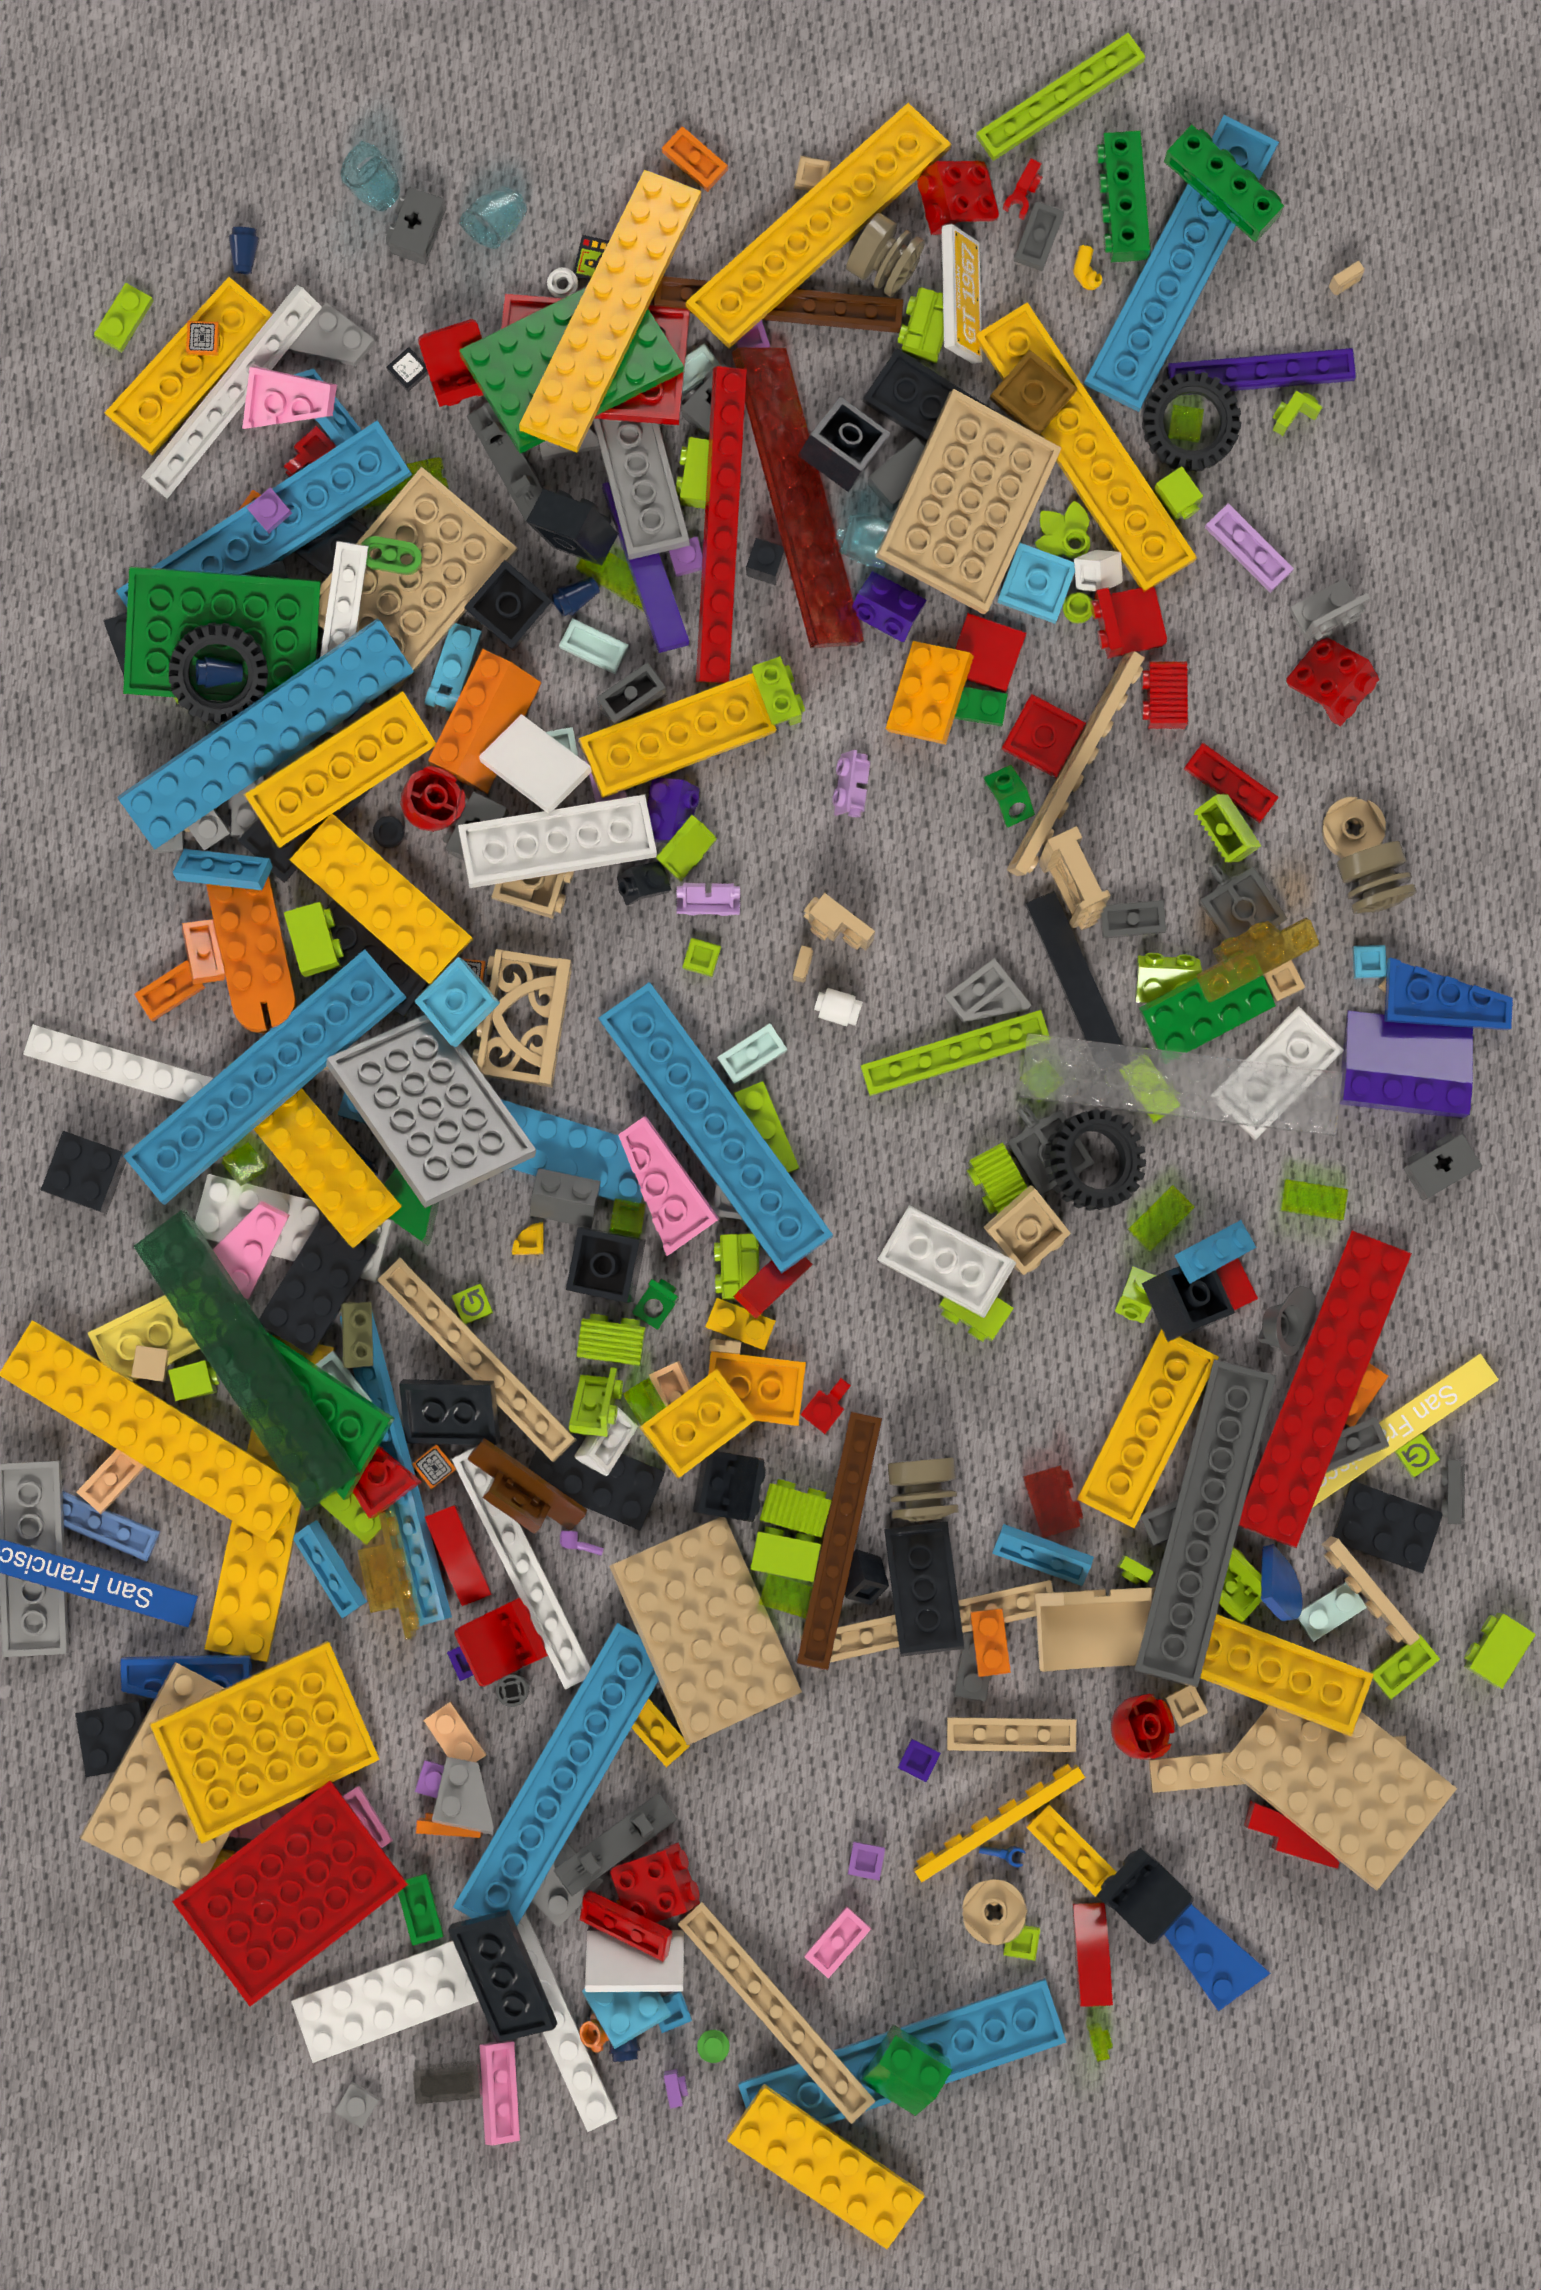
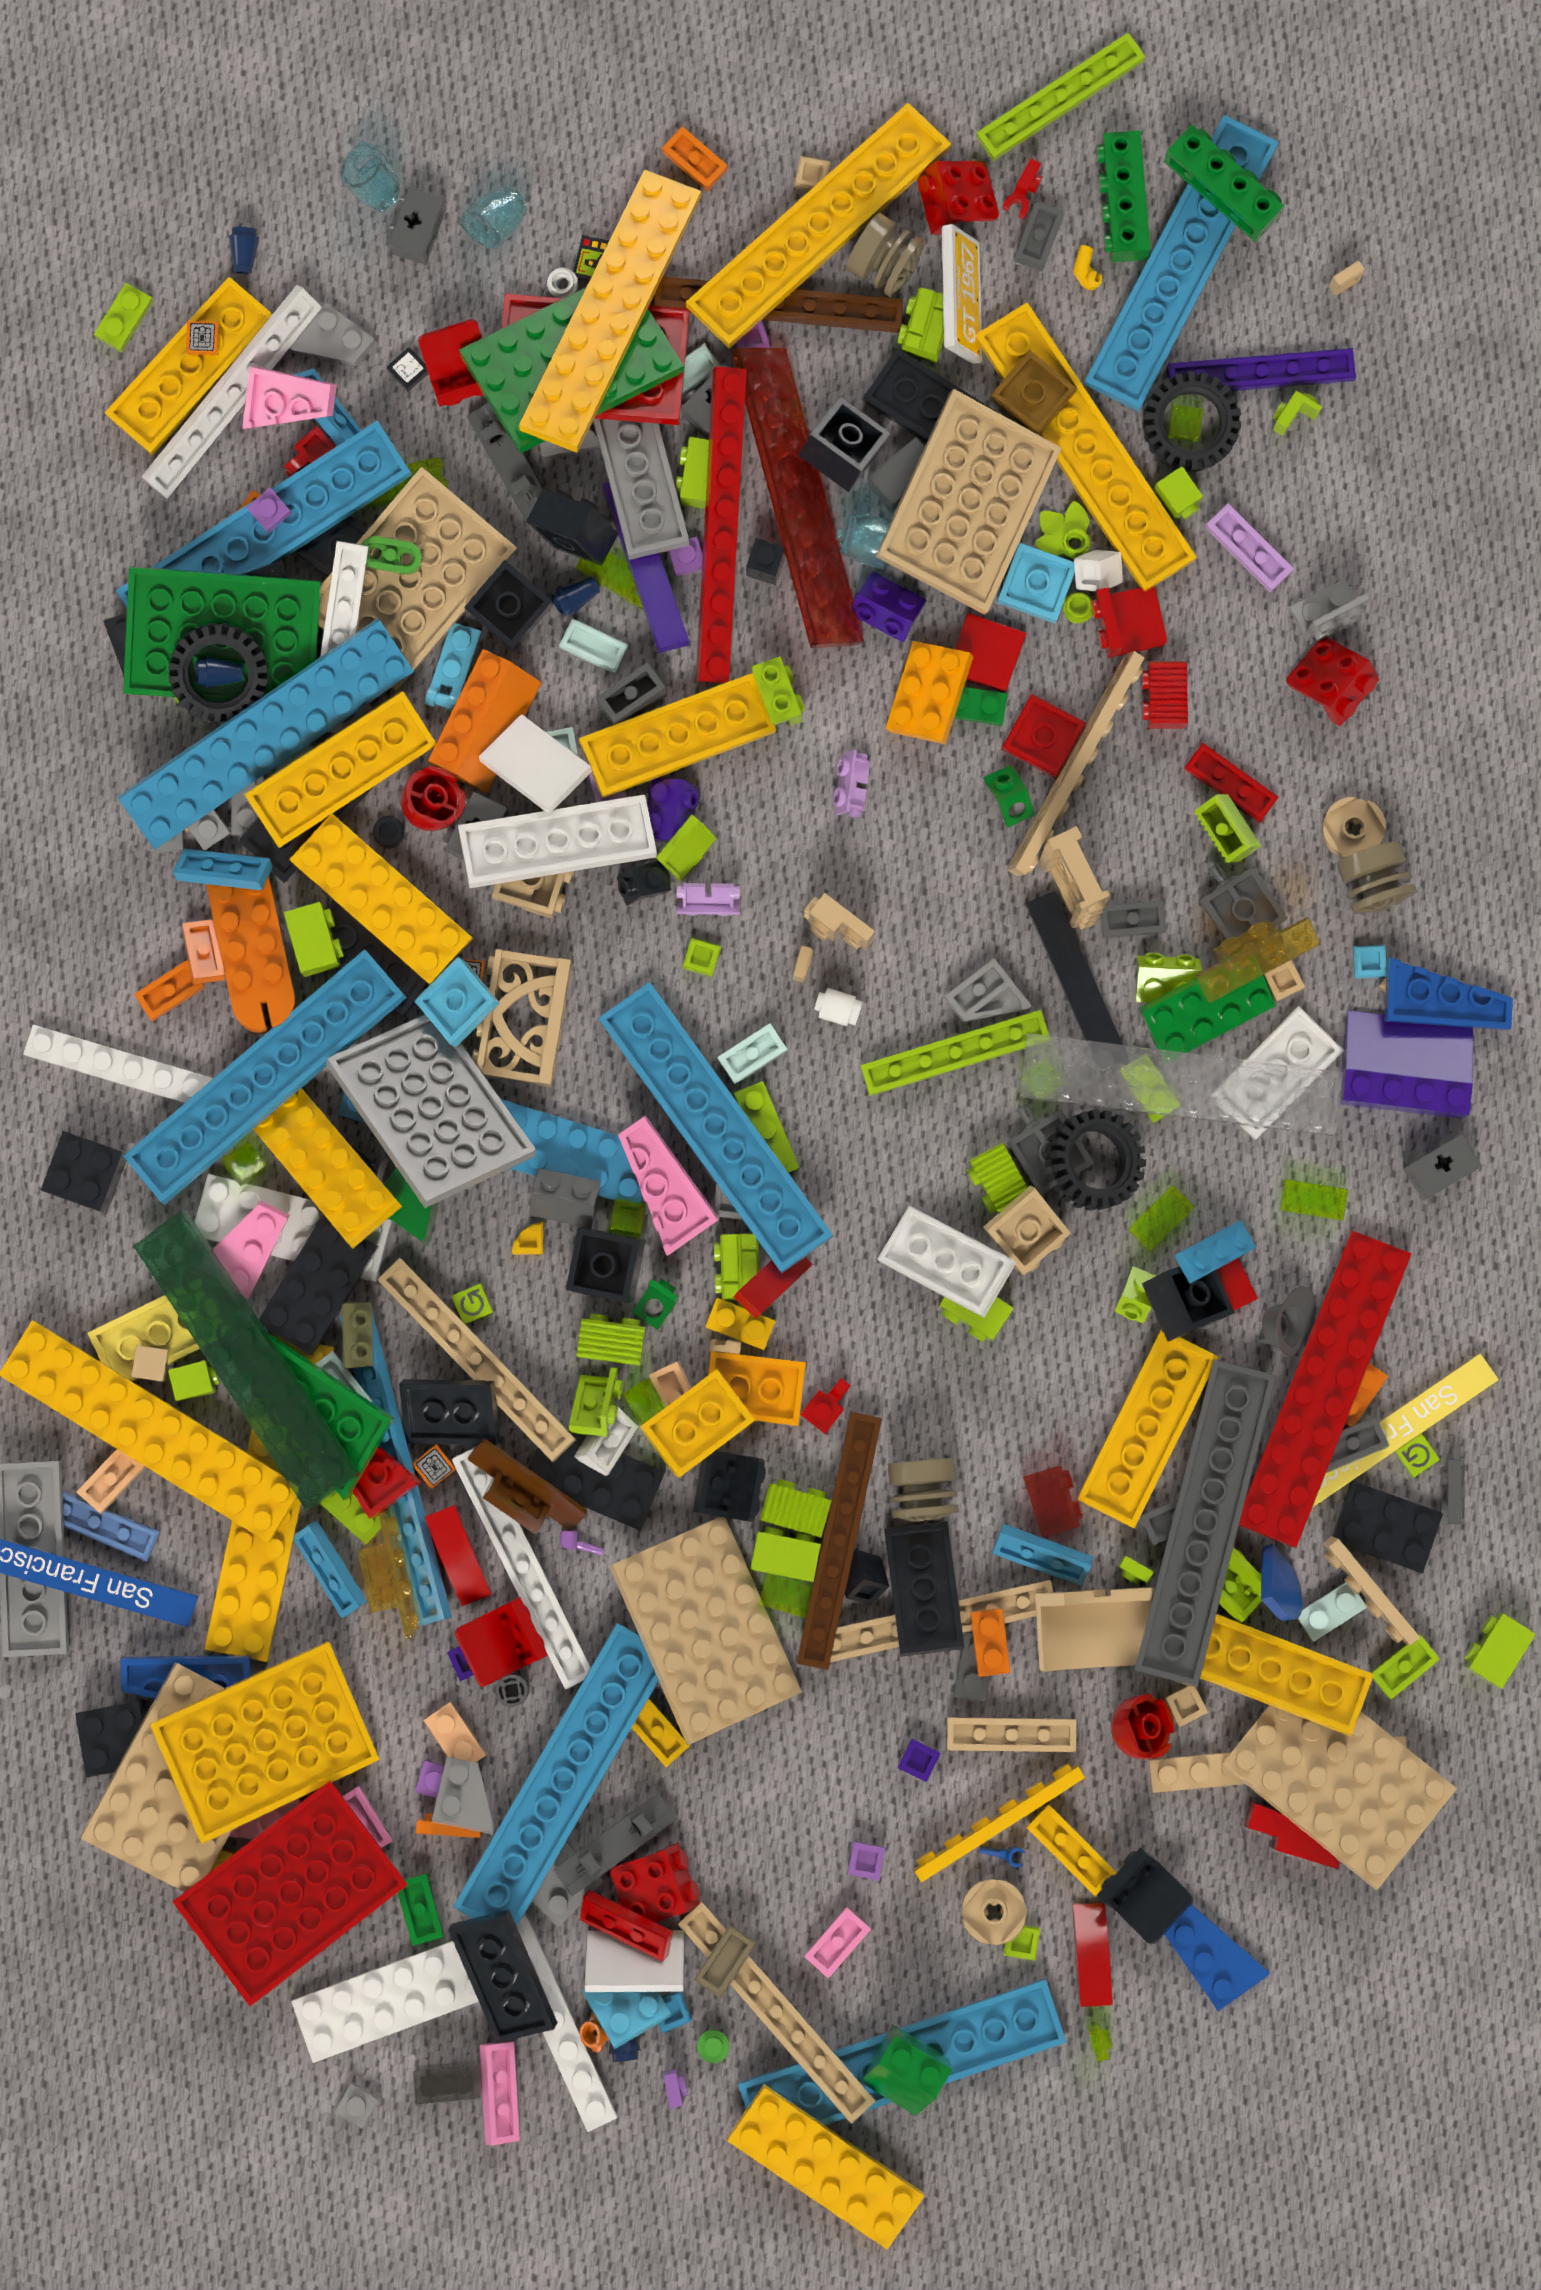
(725, 1961): none -> dark tan tile

